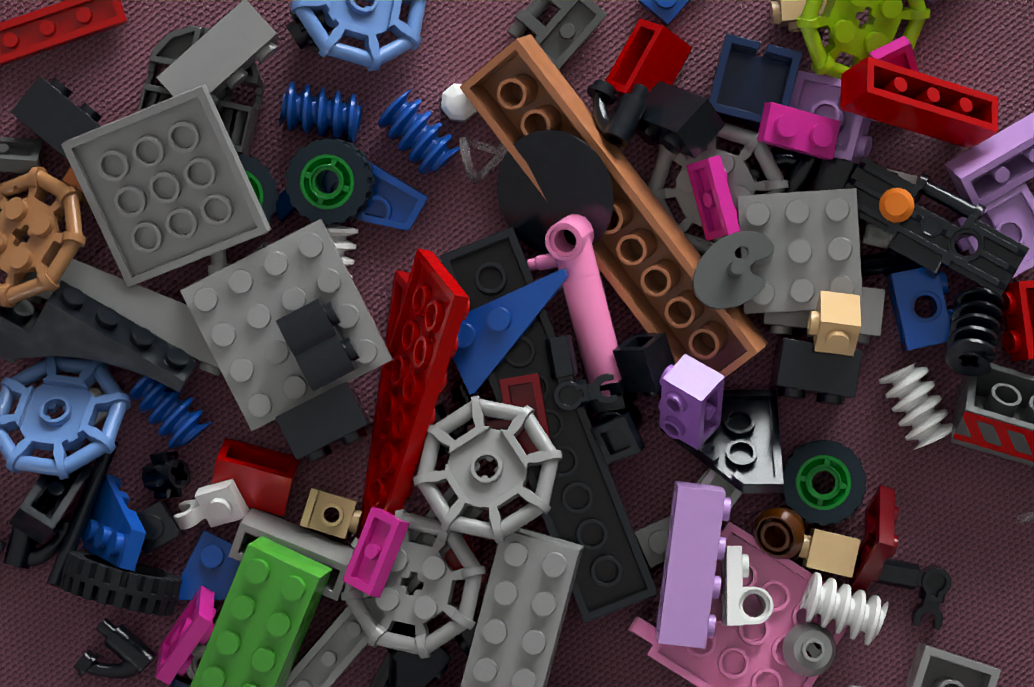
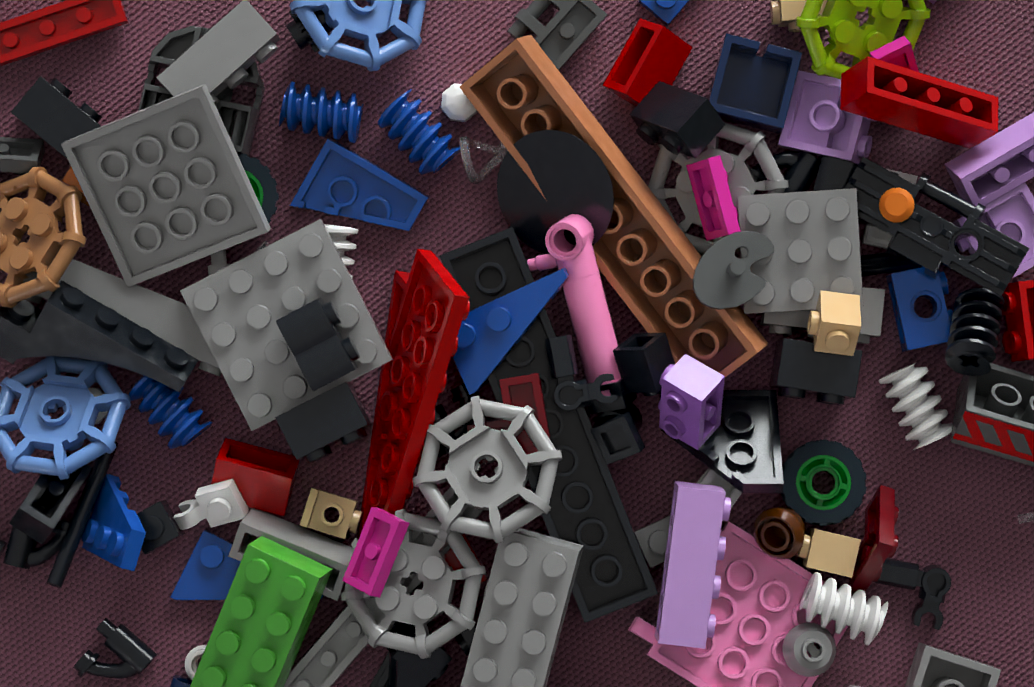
(140, 590): black tyre -> none
(166, 475): black gear -> none
(191, 628): dark pink plate -> none
(284, 207): dark blue window -> none
(306, 186): black wheel -> none
(627, 115): black plant -> none
(733, 570): white plate -> none
(798, 131): dark pink plate -> none

